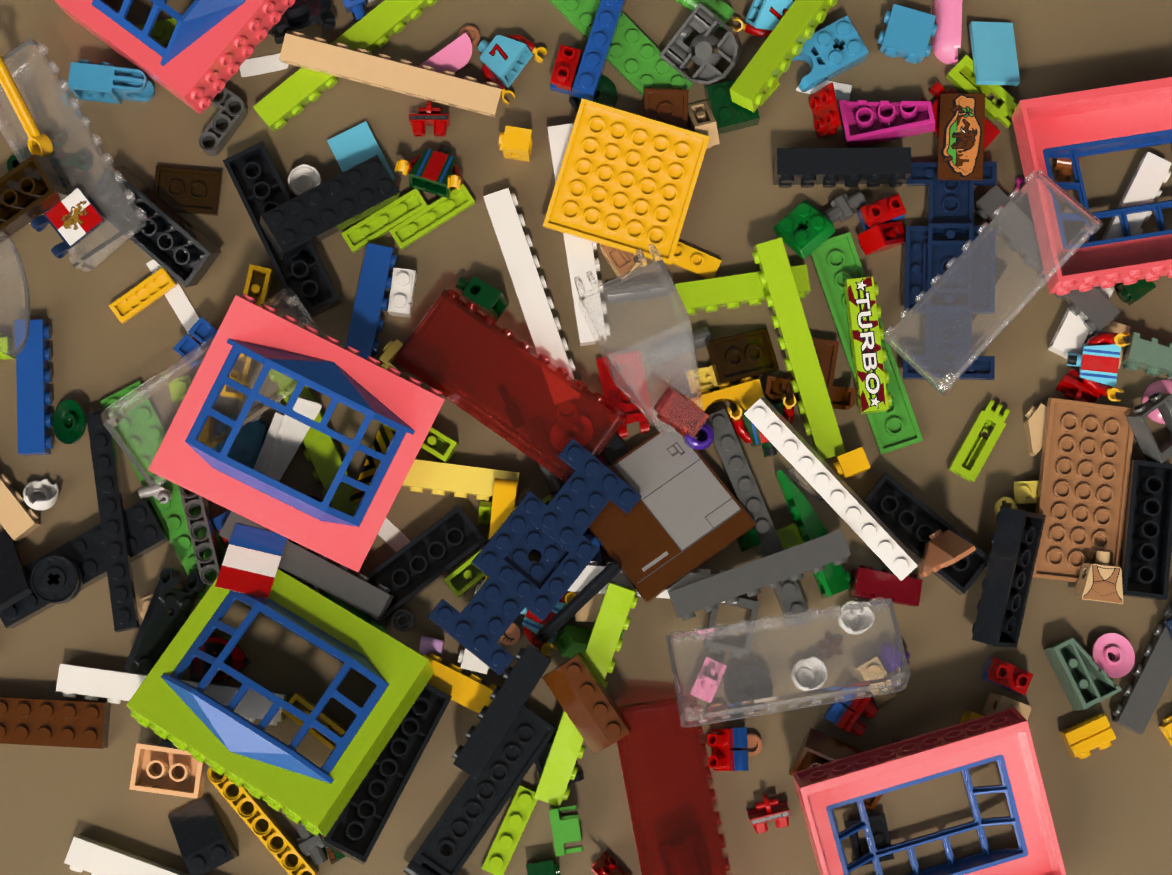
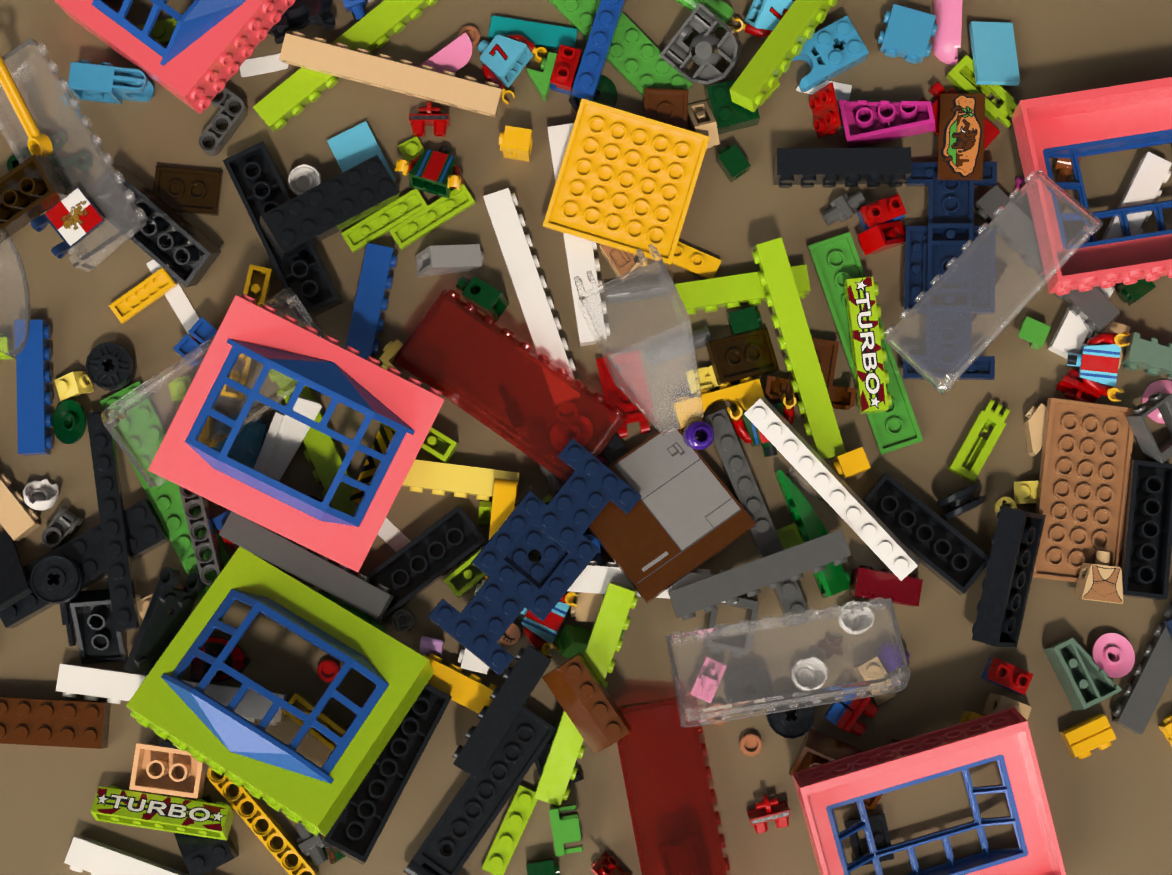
(62, 527): none -> dark grey piece
(68, 621): none -> black axle
(73, 385): none -> light yellow bracket
(95, 628): none -> black slope
(113, 354): none -> black wheel
(159, 492): light grey arm -> none
(162, 812): none -> brick
(251, 561): sticker -> none
(328, 670): none -> red tile
(402, 292): white brick -> none
(411, 149): none -> lime plate
(448, 259): none -> light grey slope
(539, 33): none -> teal tile
(541, 80): none -> bright green slope
(579, 601): black axle -> none
(681, 412): clear red brick -> none
(723, 757): red hips -> none
(732, 162): none -> dark green brick
(744, 320): none -> dark green brick
(748, 540): dark green sticker -> none
(792, 728): none -> black wheel
(794, 235): green brick -> none
(943, 550): nougat wedge -> none
(962, 501): none -> black wheel
(1034, 332): none -> bright green panel

